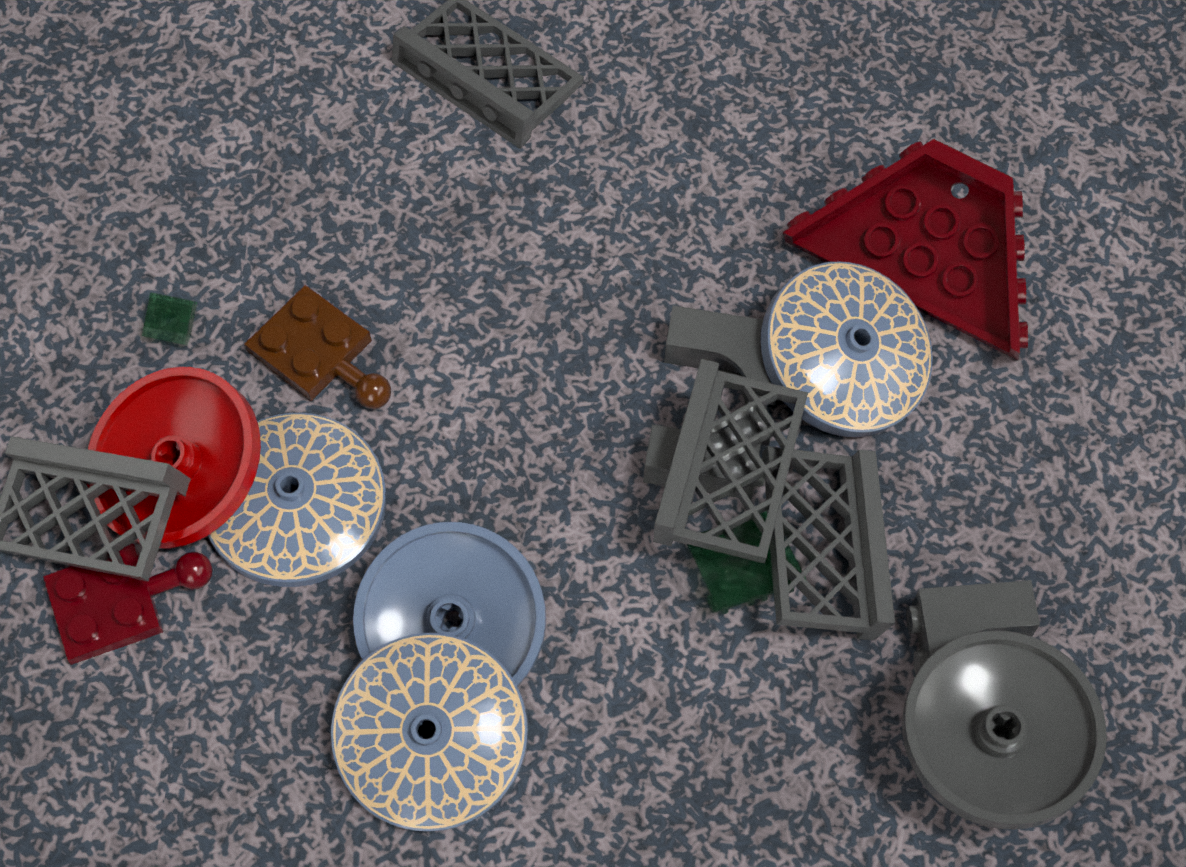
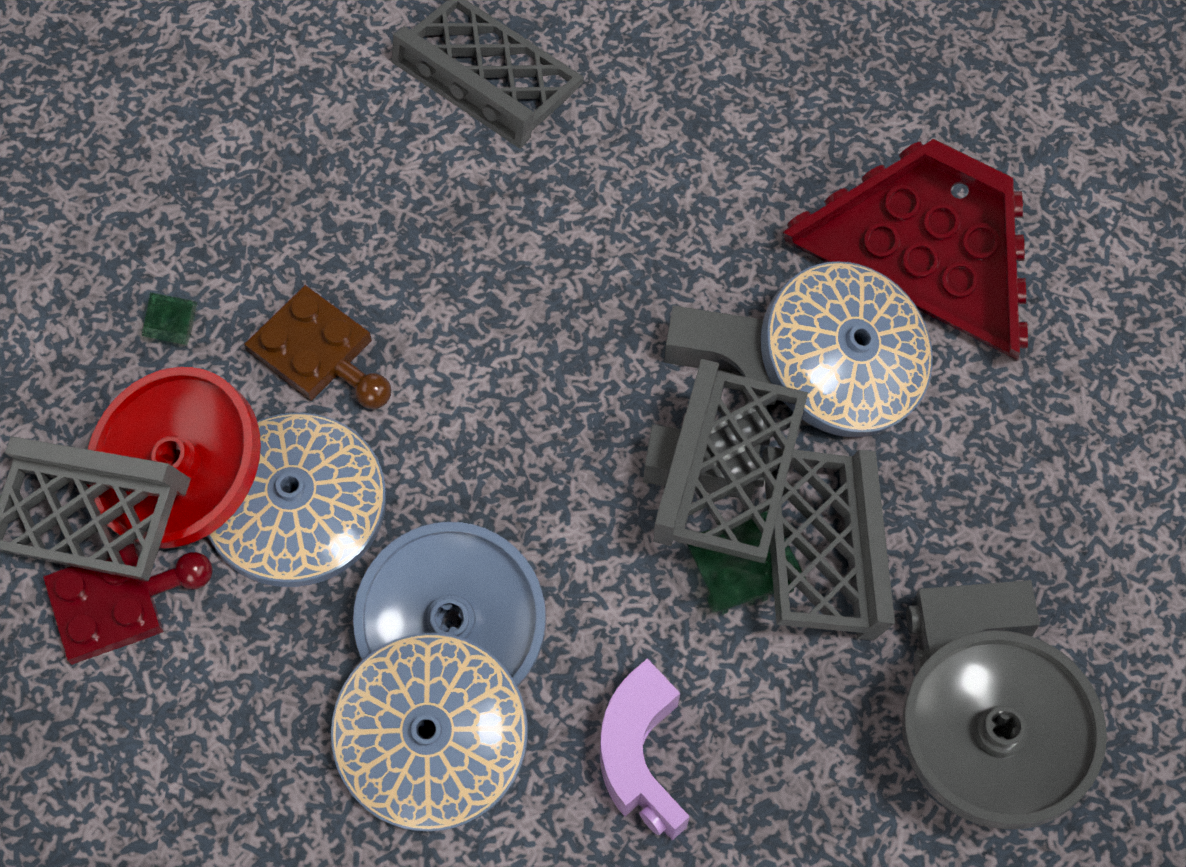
(632, 713): none -> lavender arch

